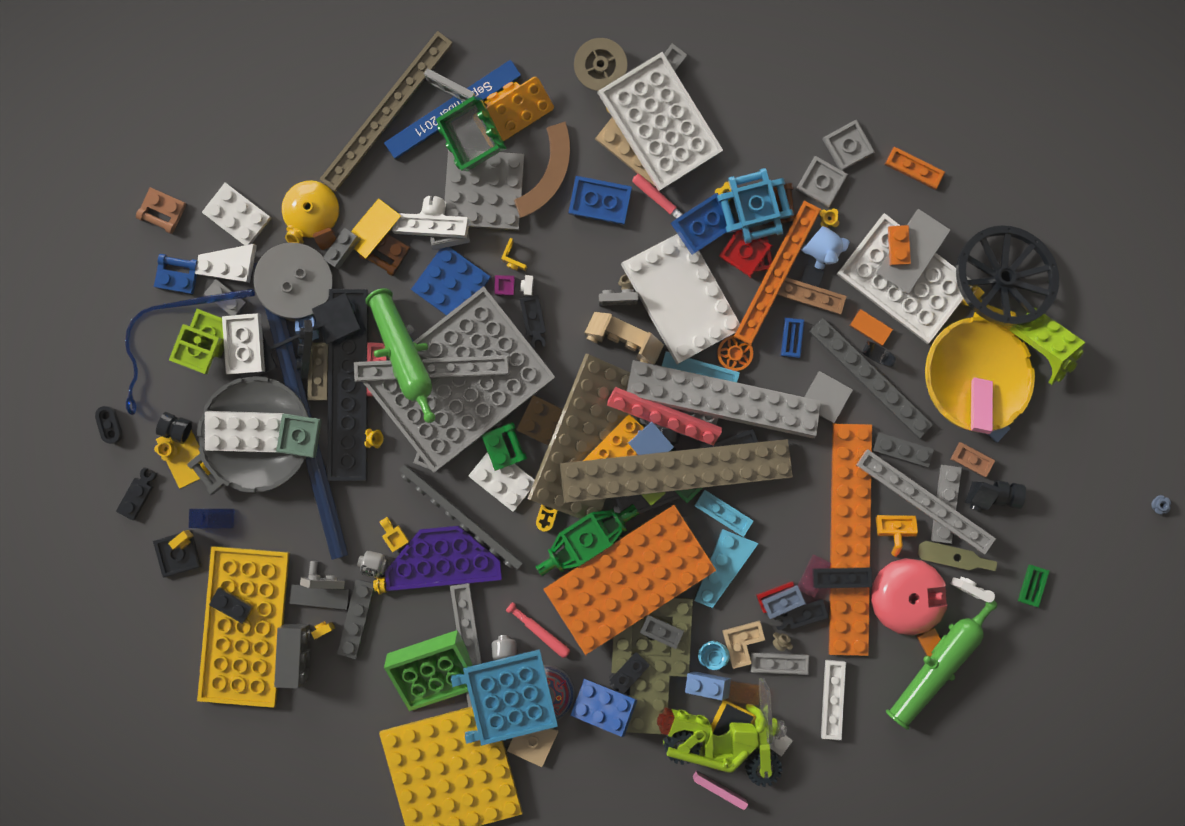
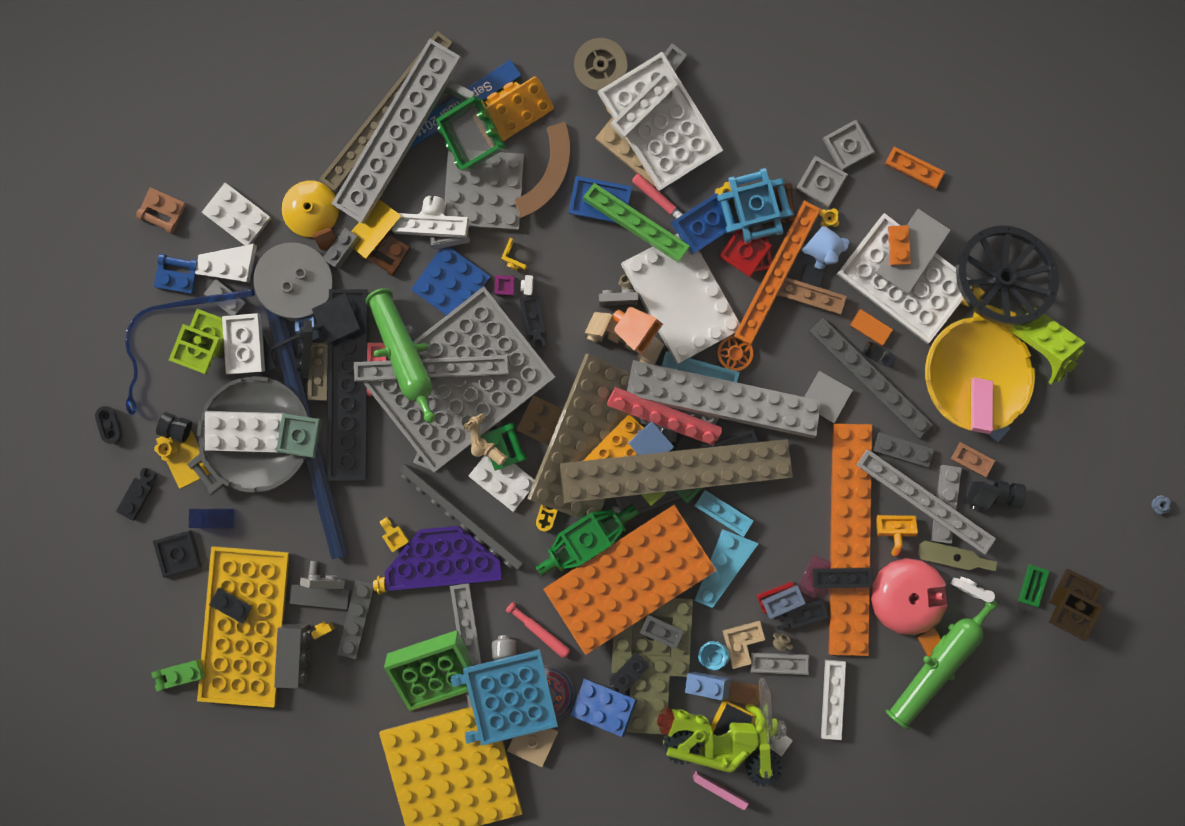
(178, 674): none -> bright green plate
(181, 540): yellow plate -> none
(294, 235): yellow plate -> none
(372, 564): light grey head -> none
(373, 438): yellow plate -> none
(397, 131): none -> light grey plate
(479, 445): none -> tan pin
(636, 222): none -> bright green plate
(636, 328): none -> torso
(643, 104): none -> white plate
(792, 335): blue tile -> none
(1076, 605): none -> dark brown bracket

